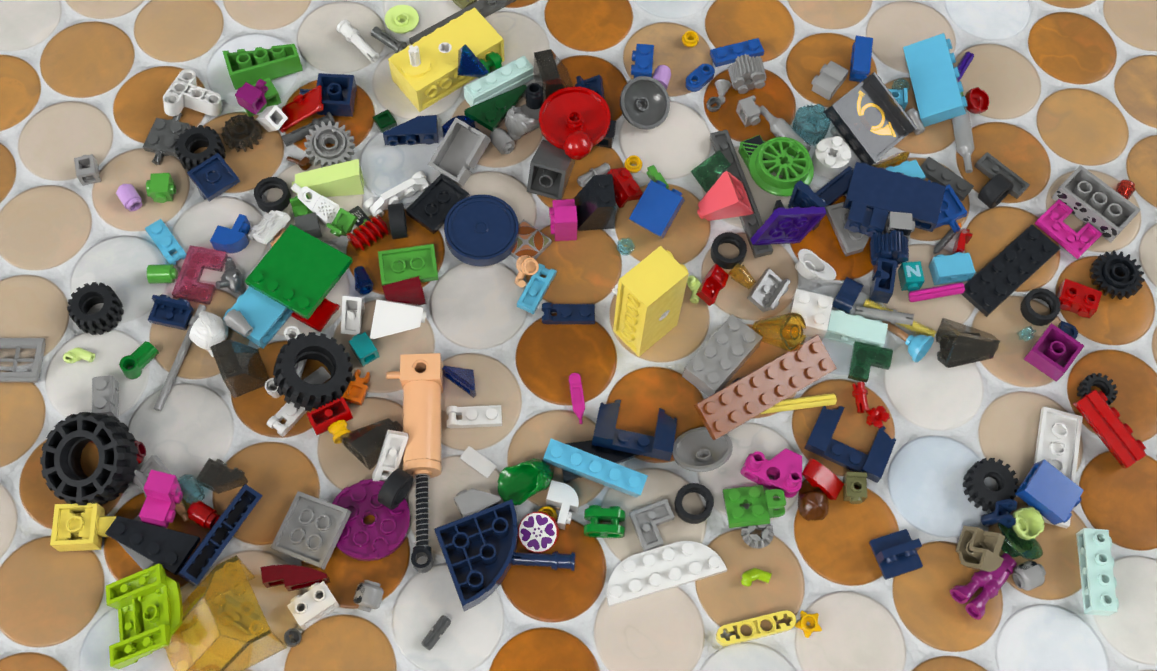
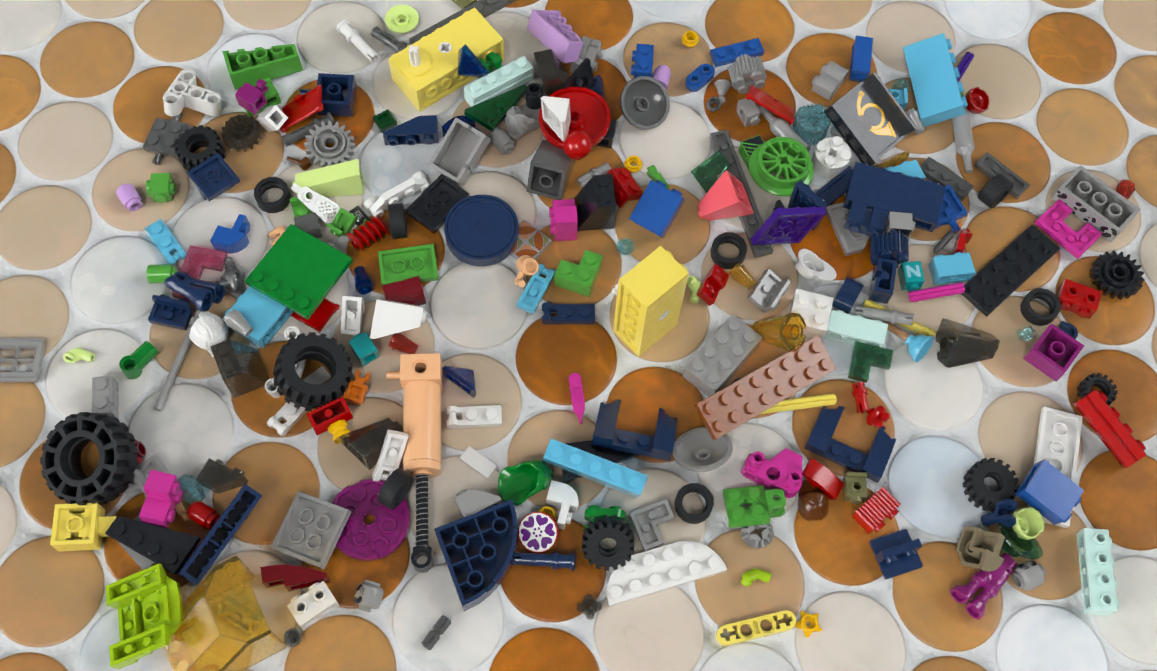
(87, 169): light grey brick -> none
(87, 298): black tyre -> none
(198, 291): none -> dark blue piece
(268, 226): white plate -> none
(402, 344): none -> clear red cone
(555, 34): none -> lavender wedge
(557, 115): none -> white slope
(579, 277): none -> bright green brick
(581, 76): none -> black piece
(590, 49): none -> light grey brick
(595, 606): none -> clear smoke plate
(611, 529): none -> black tyre
(771, 104): none -> red door
(876, 510): none -> red brick

